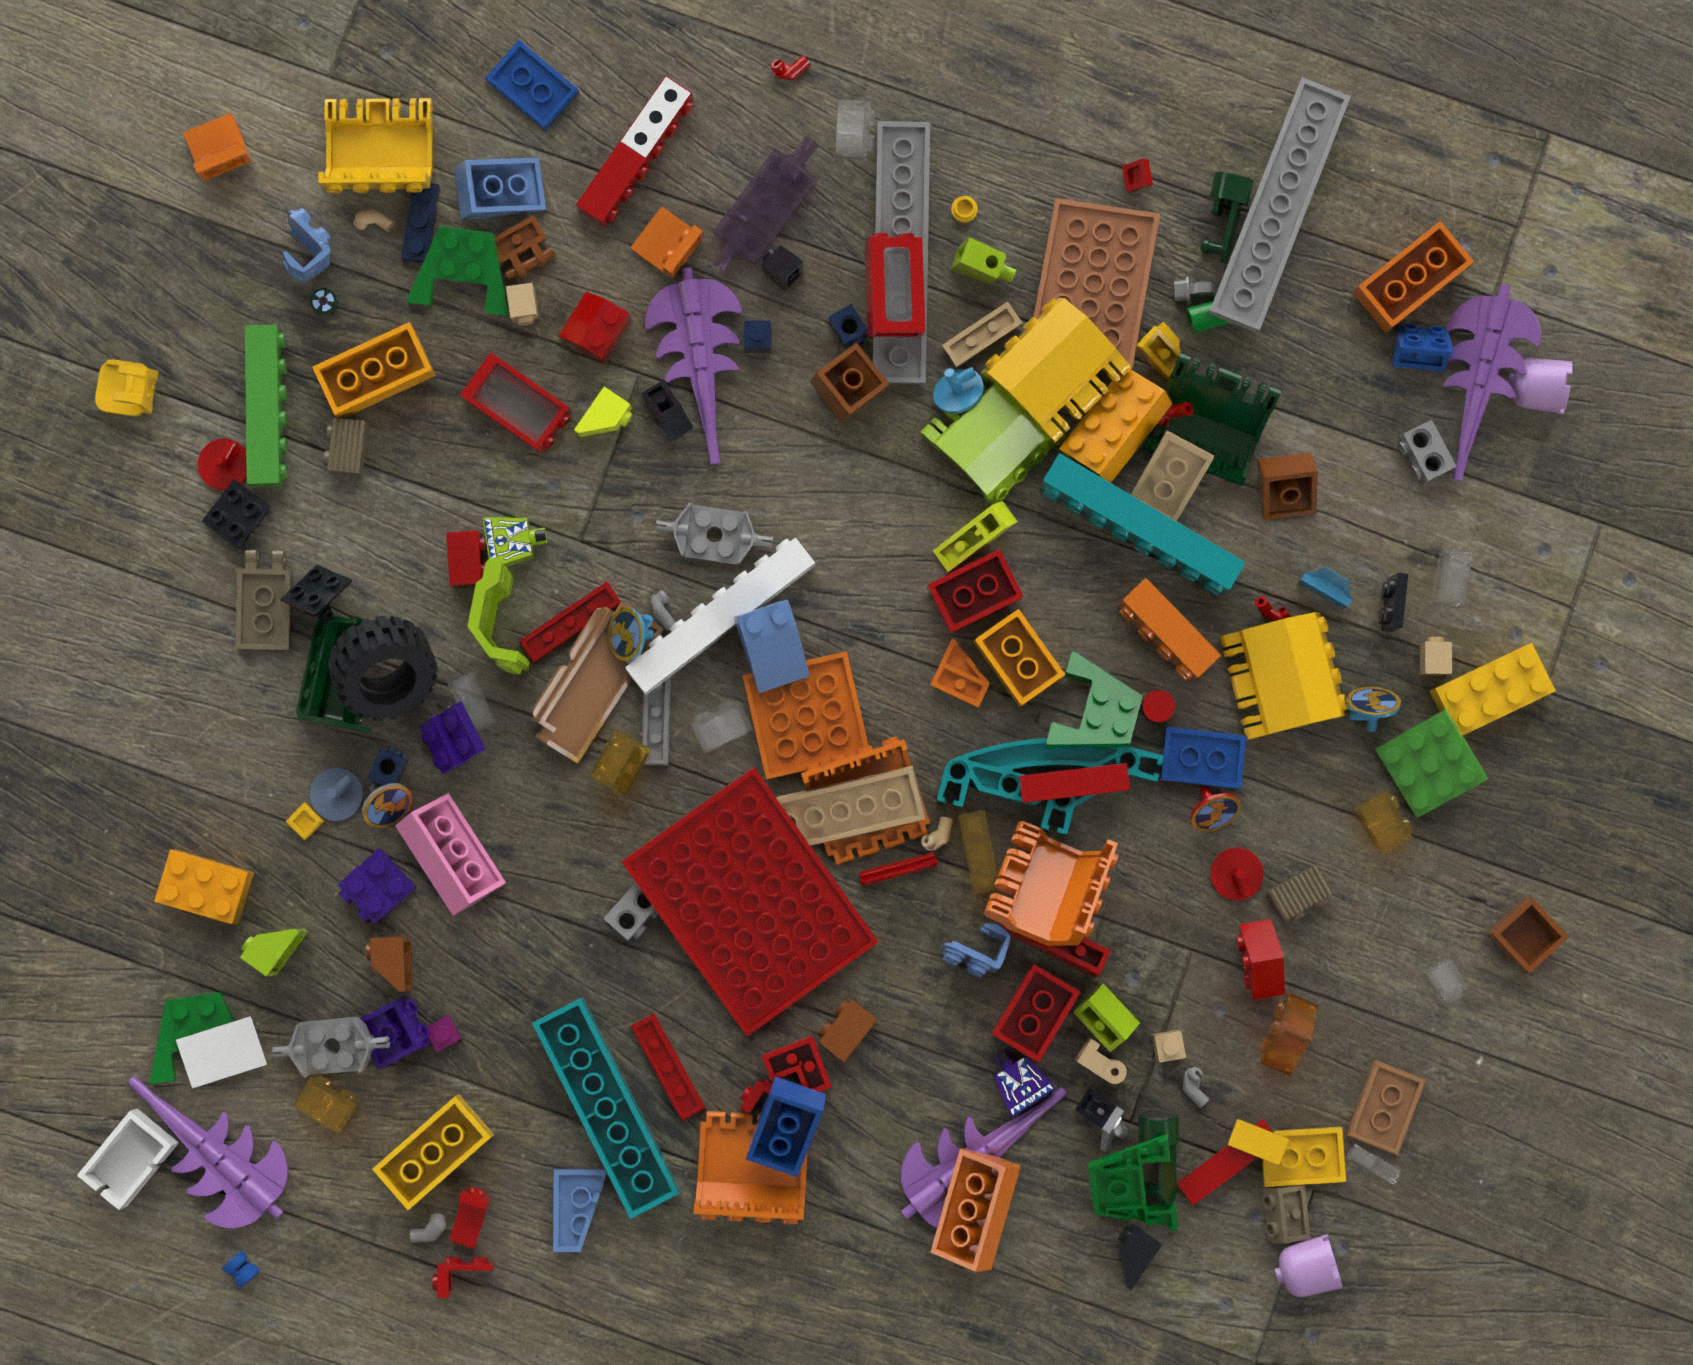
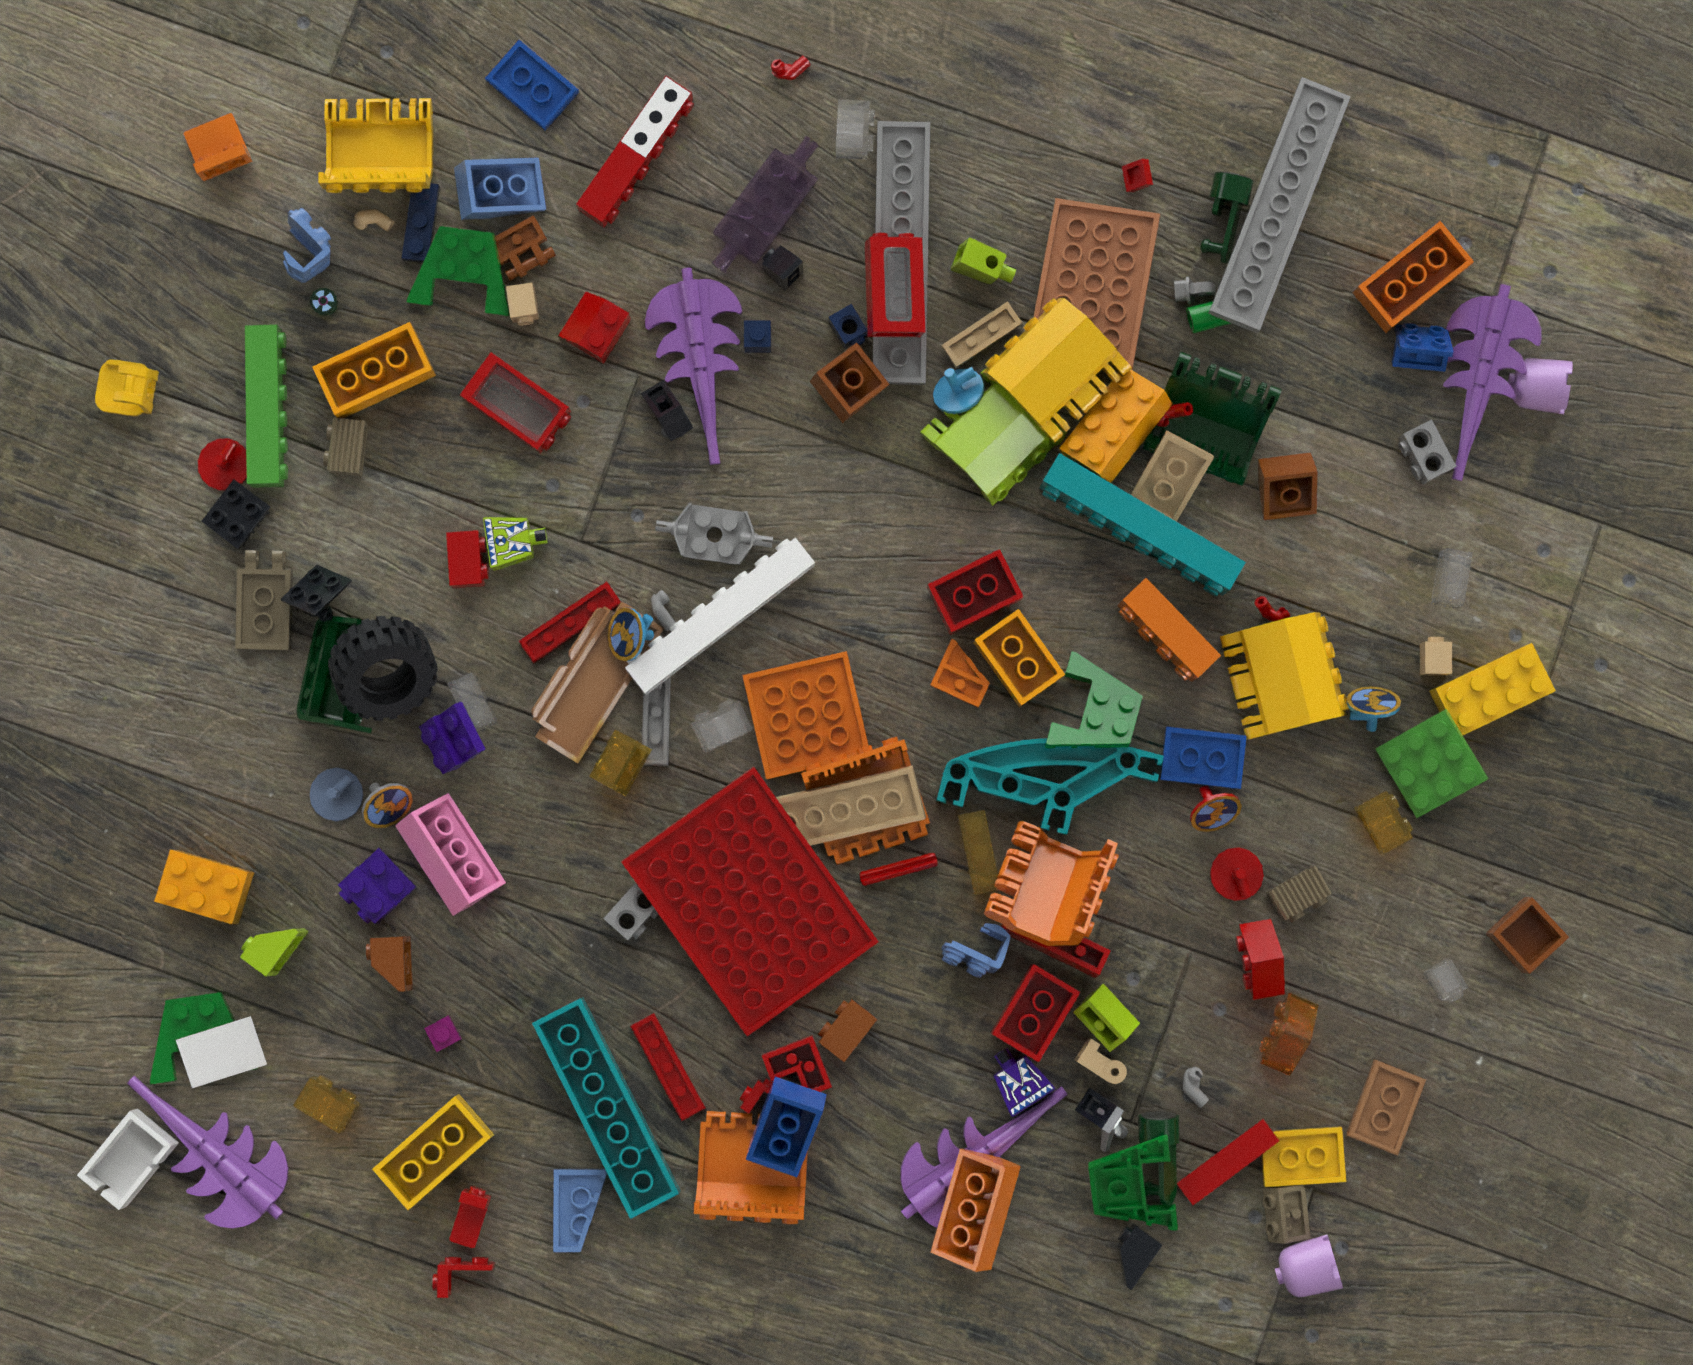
(245, 1274): blue wheel -> none
(305, 821): yellow tile -> none
(311, 1051): light grey plate -> none
(377, 773): dark blue brick -> none
(402, 1027): dark purple plate -> none
(431, 1231): light grey arm -> none
(488, 592): lime hinge -> none
(604, 414): neon yellow slope -> none
(667, 242): orange bracket -> none
(772, 645): medium blue slope -> none
(939, 837): tan arm -> none
(964, 209): yellow plate -> none
(975, 535): neon yellow slope -> none
(1074, 783): red tile -> none
(1157, 706): red piece -> none
(1160, 349): yellow slope -> none
(1168, 1046): tan brick -> none
(1258, 1141): yellow tile -> none
(1328, 586): dark azure slope -> none
(1373, 1164): clear axle -> none
(1395, 597): black plate -> none

